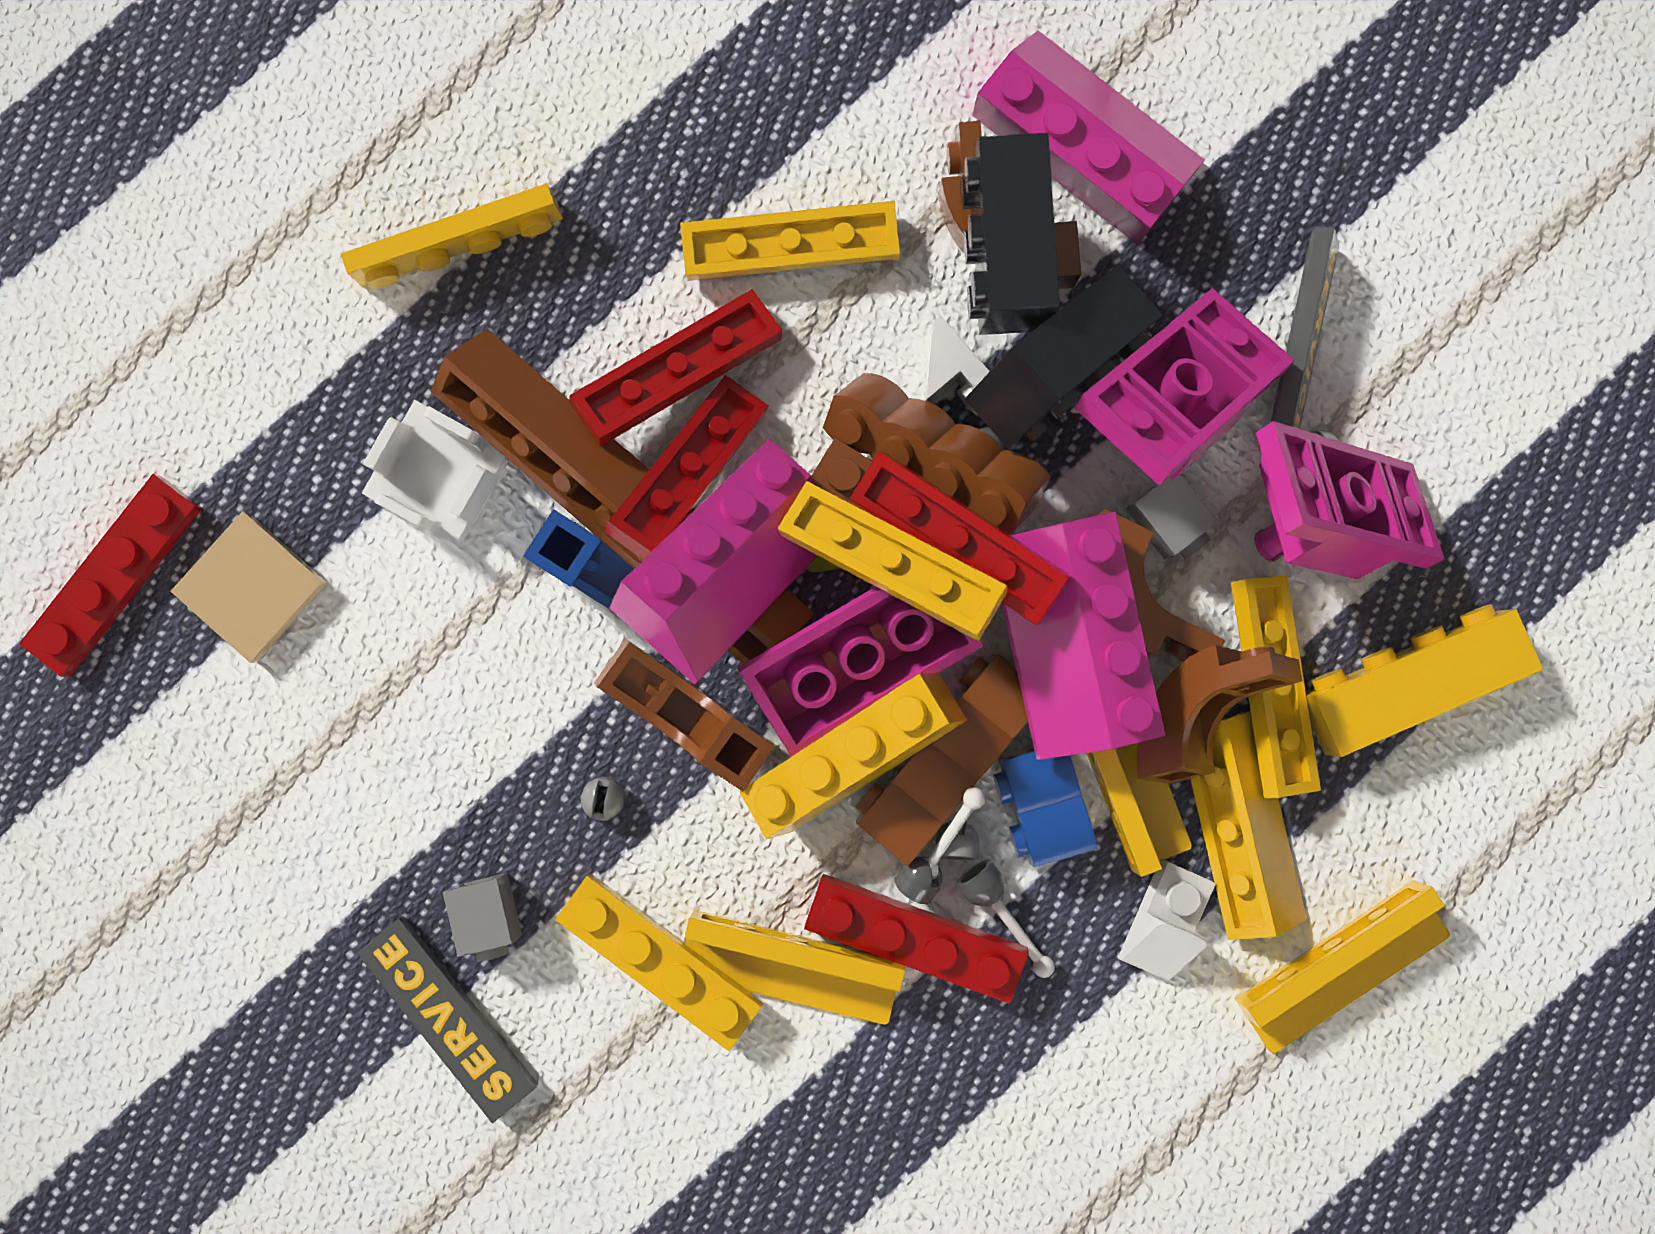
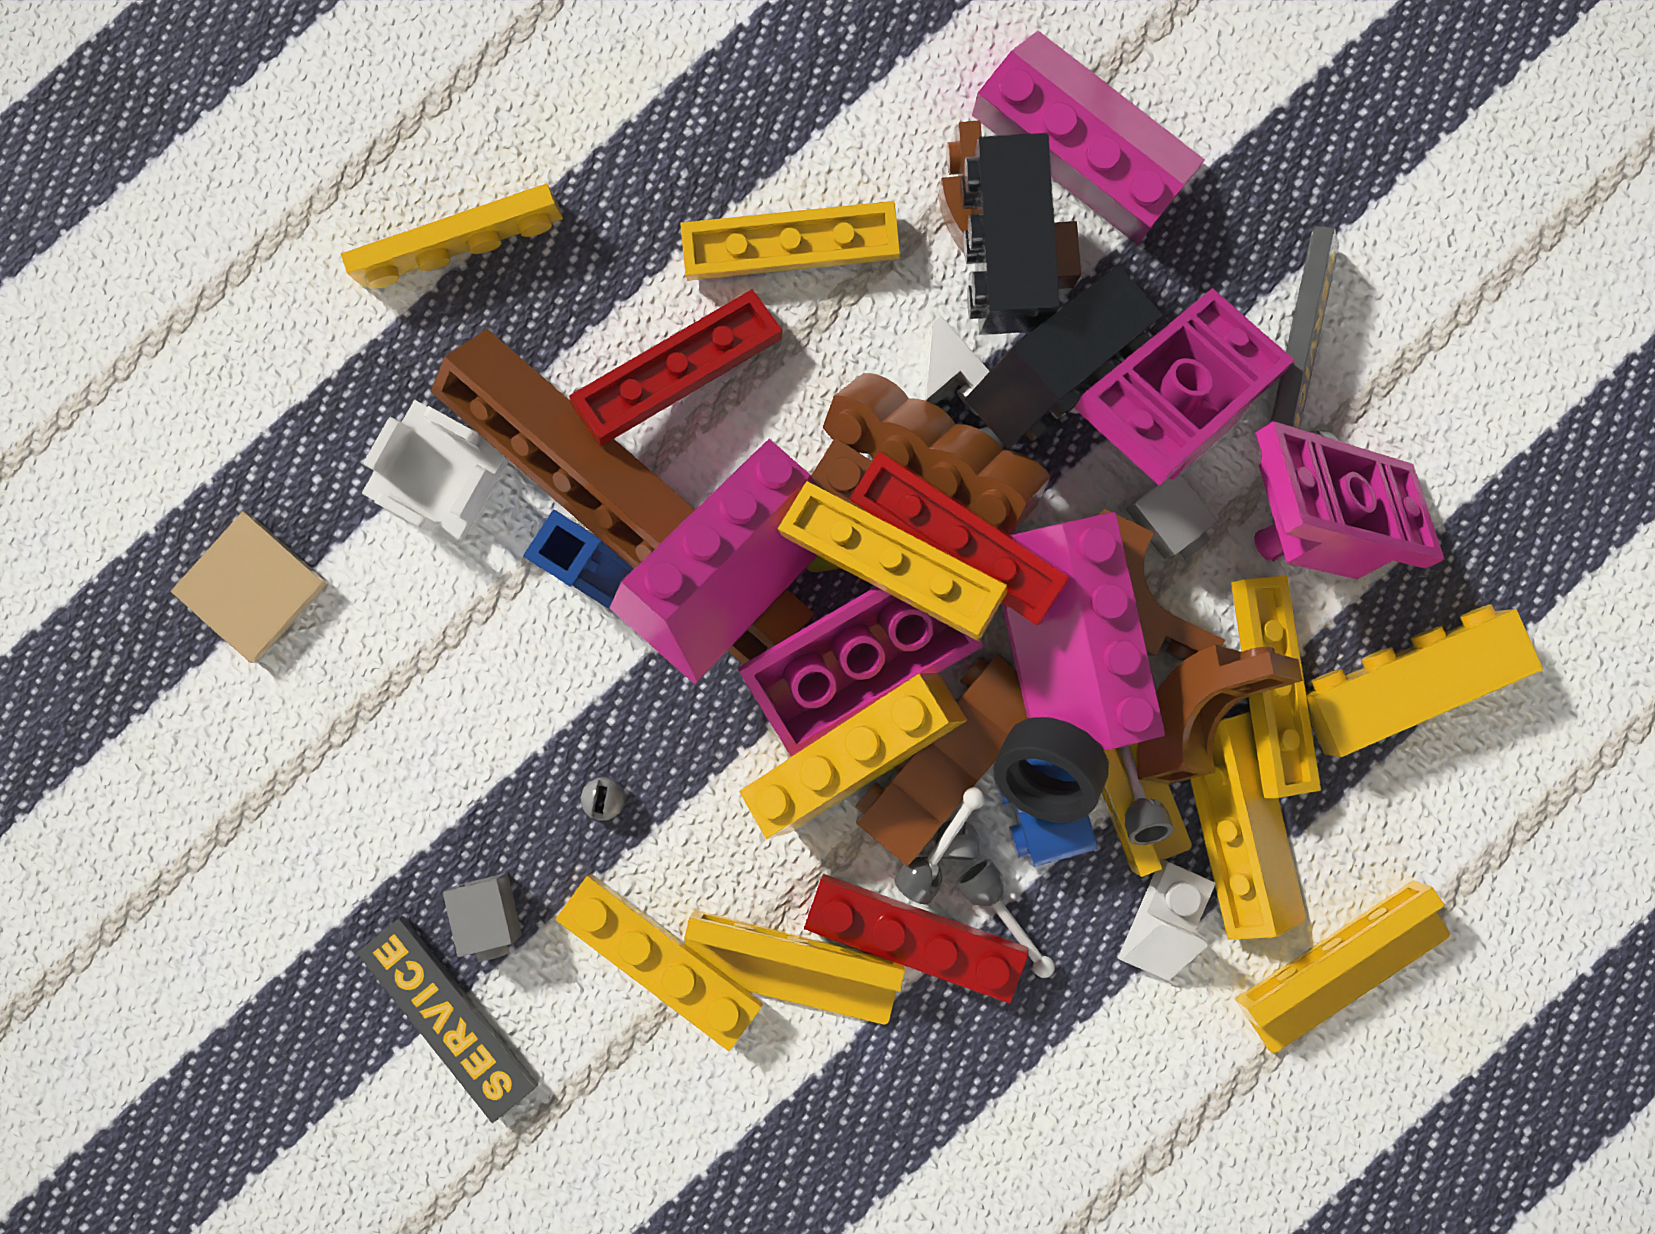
(110, 576): red plate -> none
(685, 714): dark orange arch -> none
(686, 468): red plate -> none
(1059, 744): none -> black tyre
(1145, 818): none -> dark grey hinge

